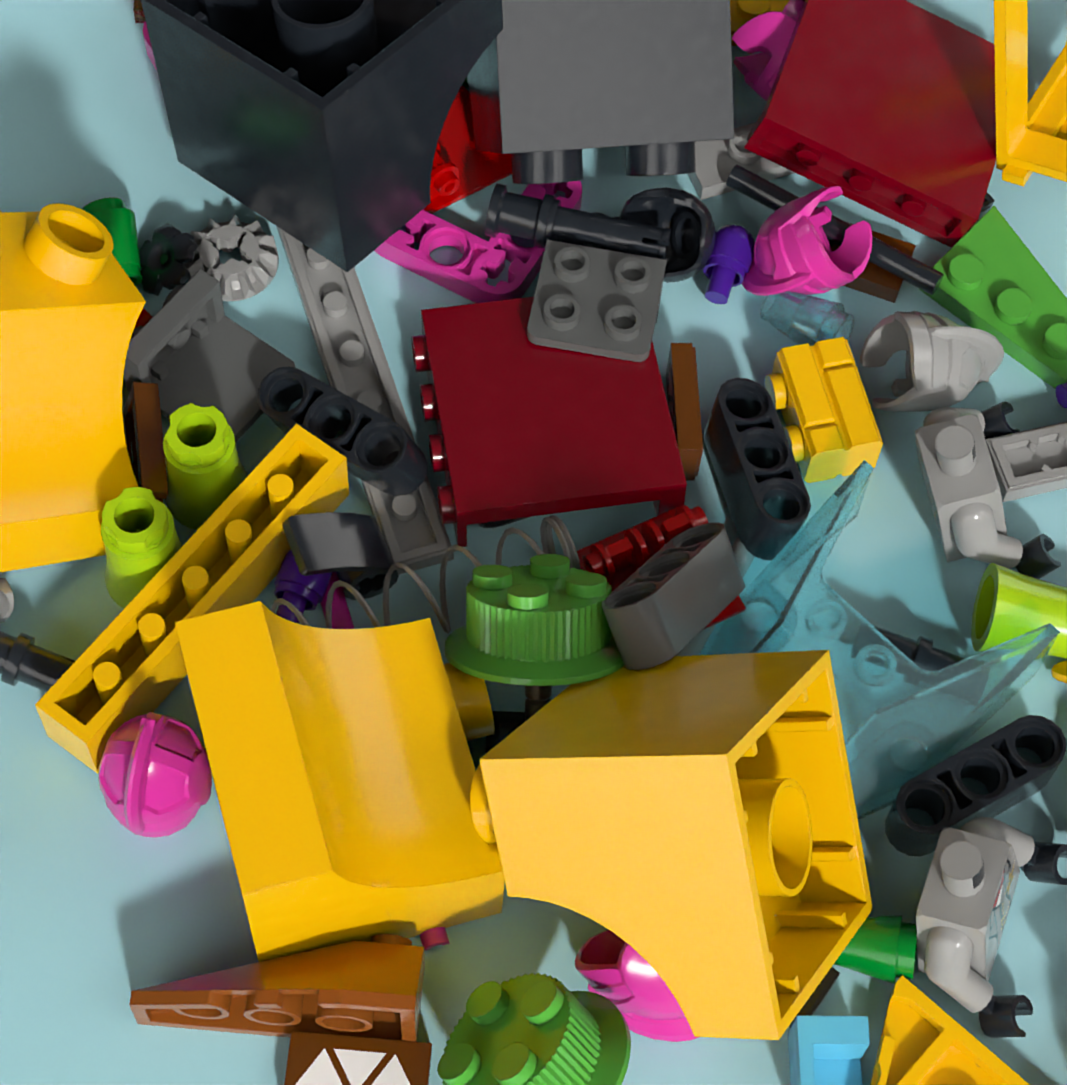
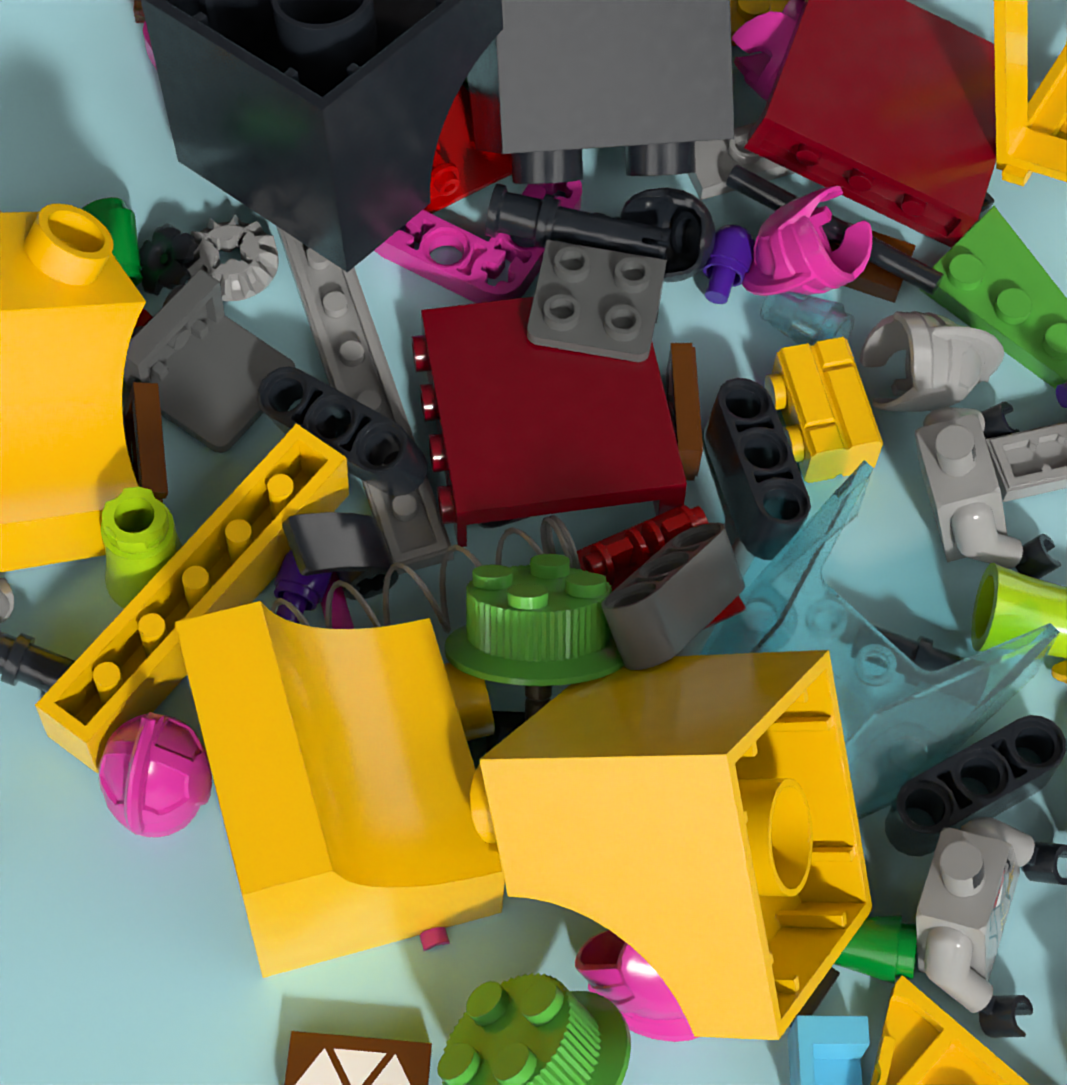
(200, 463): lime plant -> none
(329, 990): dark orange wedge -> none

